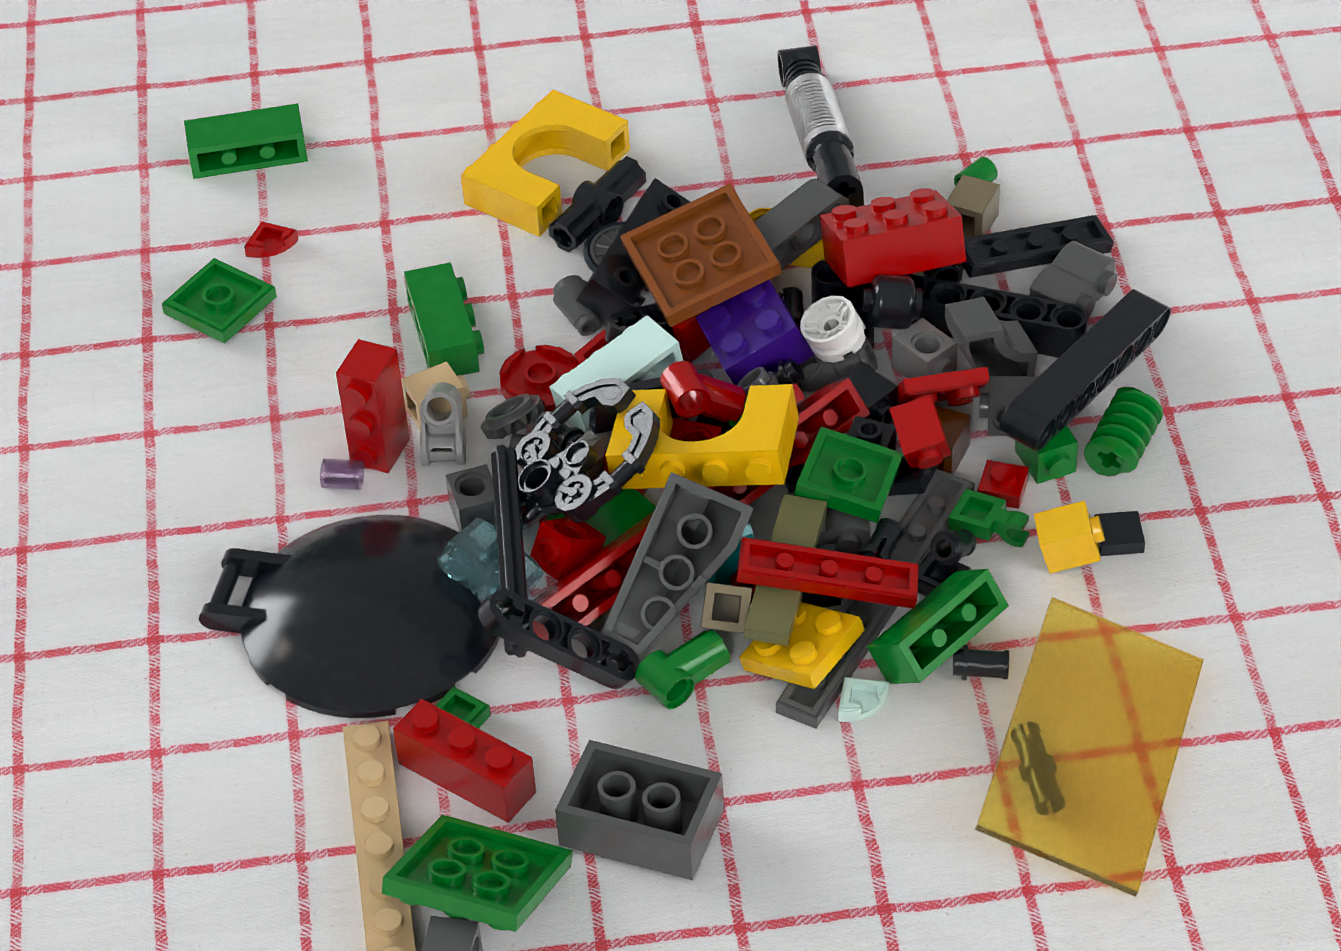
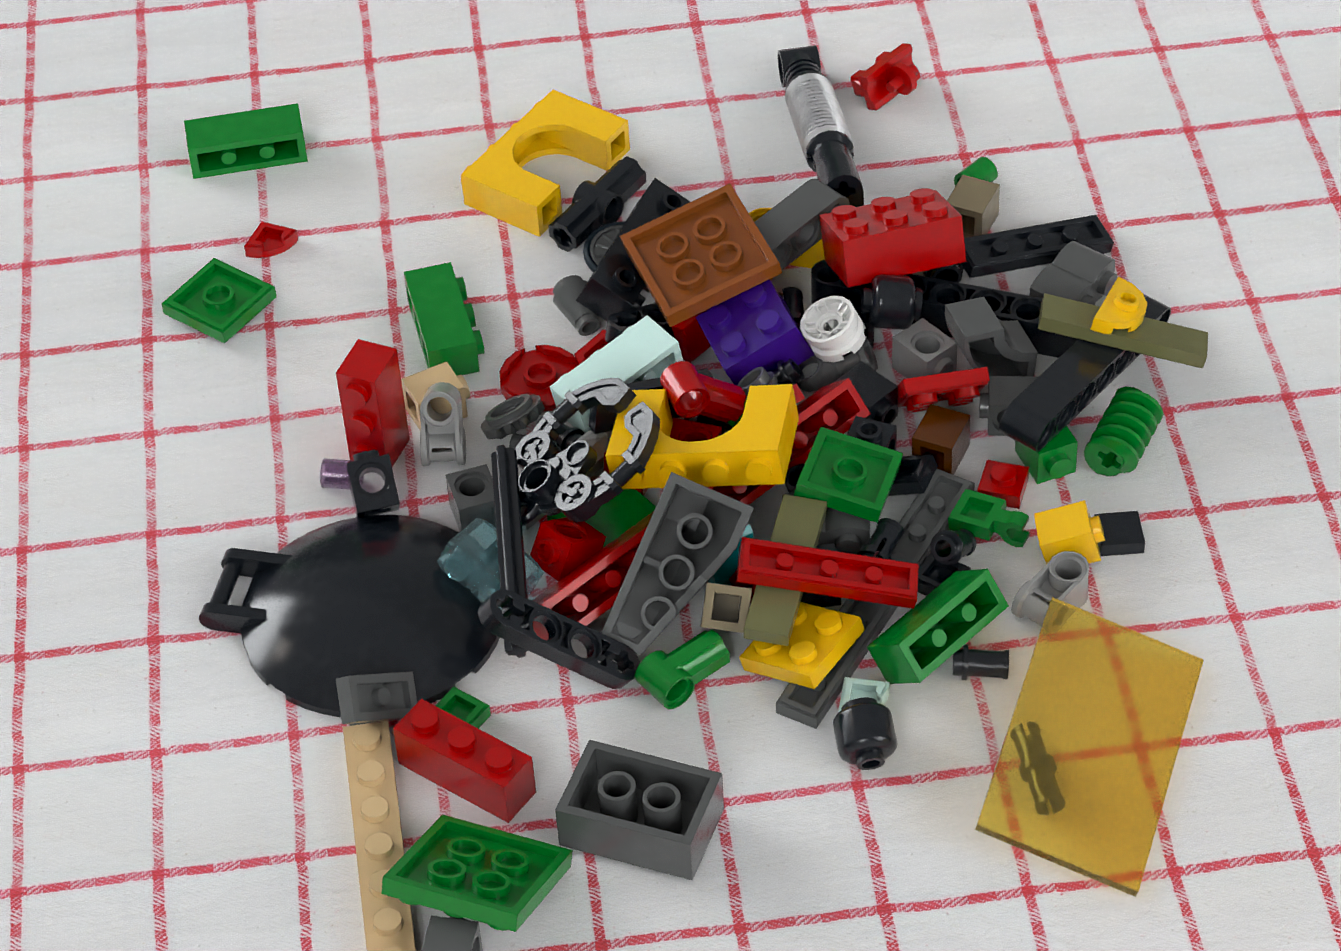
(372, 503): none -> black brick
(375, 697): none -> dark grey slope
(865, 733): none -> black head
(887, 78): none -> red hips
(920, 432): red brick -> none
(1062, 578): none -> light grey piece
(1121, 309): none -> yellow plate
(1151, 338): none -> olive tile

